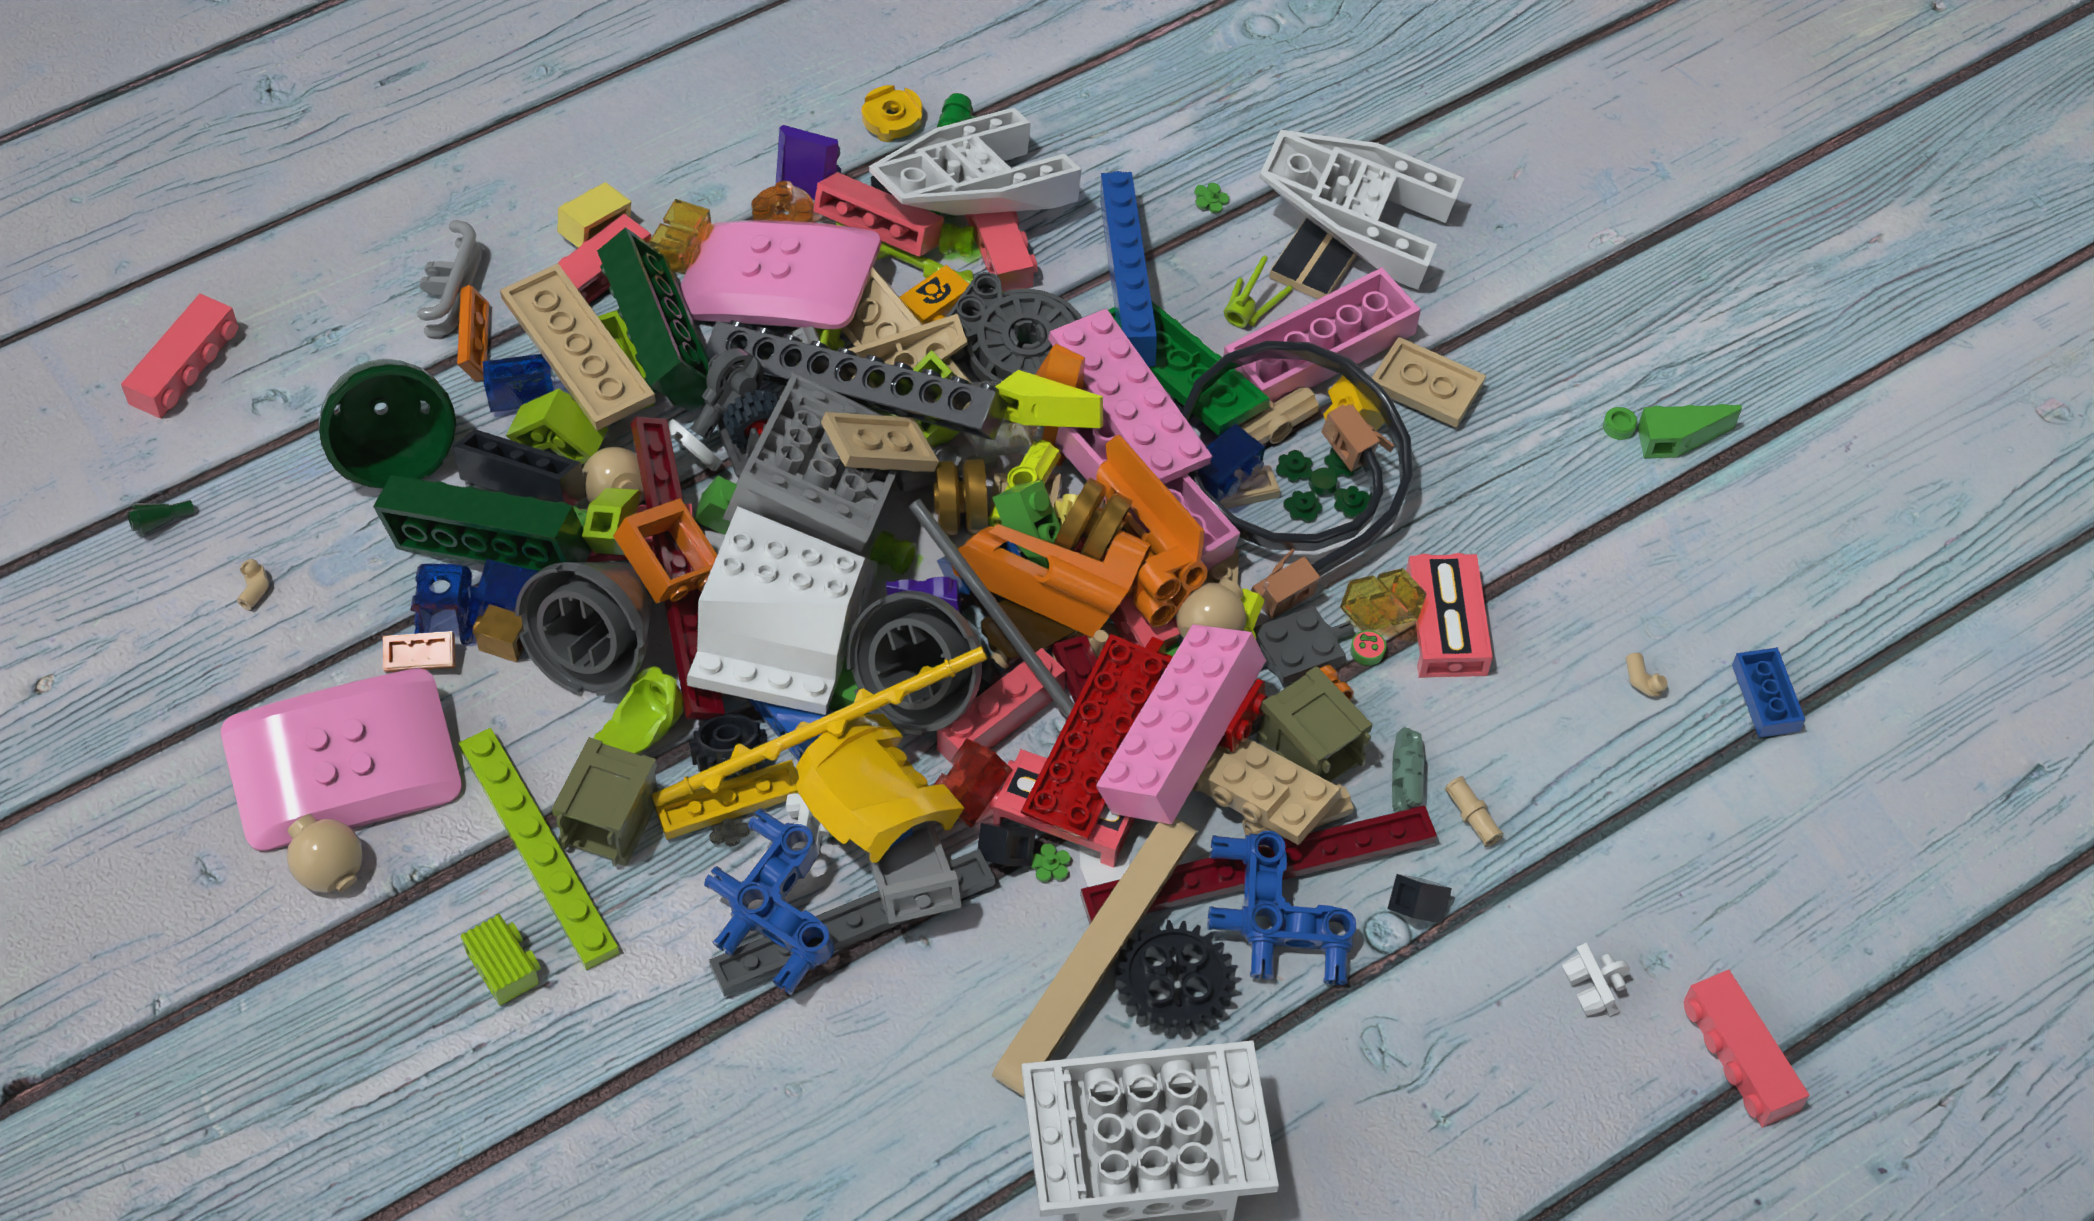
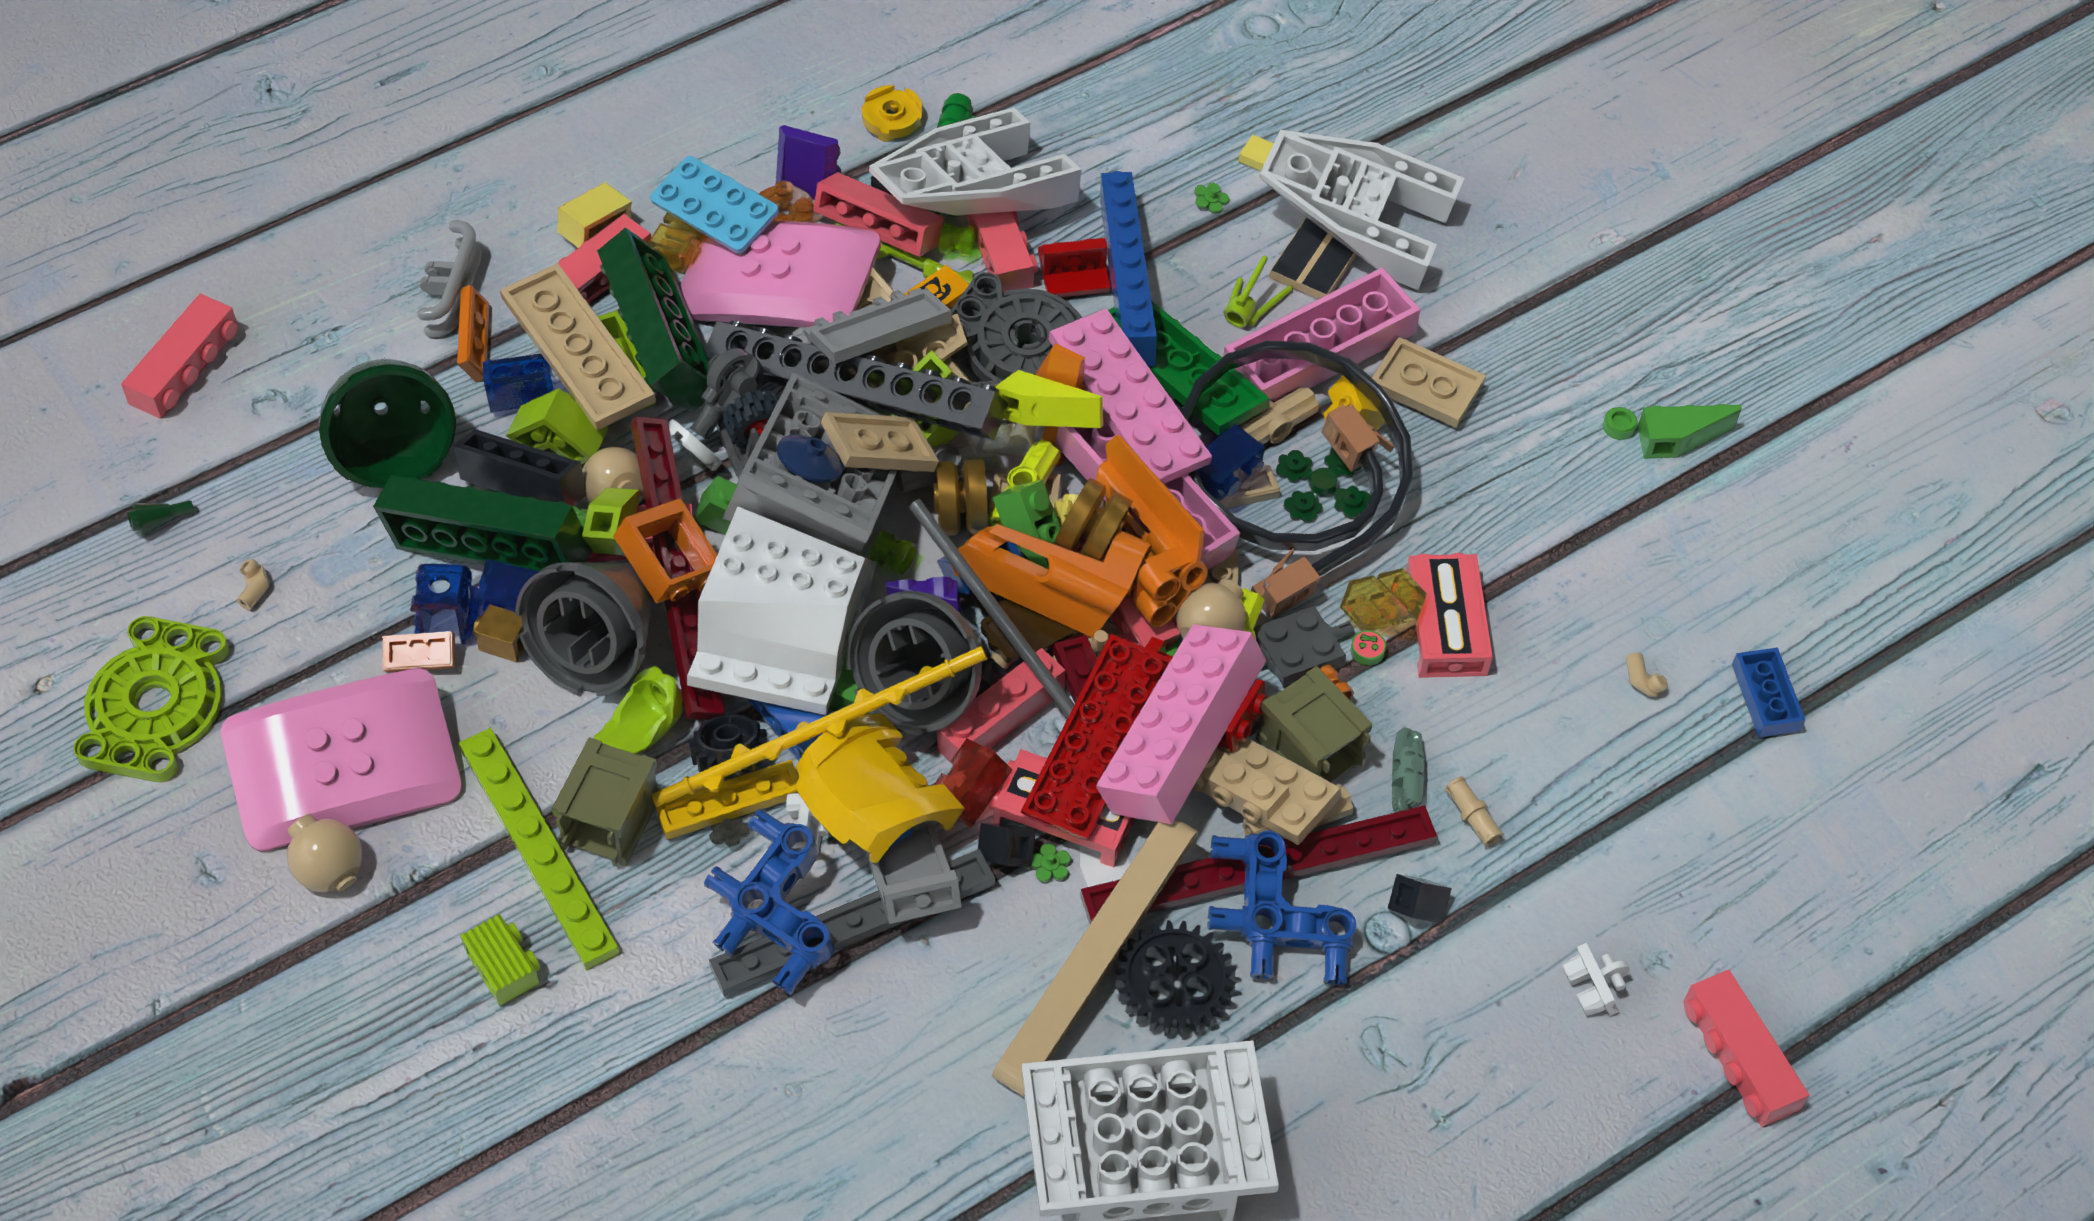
(146, 666): none -> lime piece
(714, 204): none -> medium azure bracket
(810, 458): none -> dark blue dish
(878, 324): none -> light grey hinge
(1075, 267): none -> red bracket
(1255, 152): none -> light yellow tile

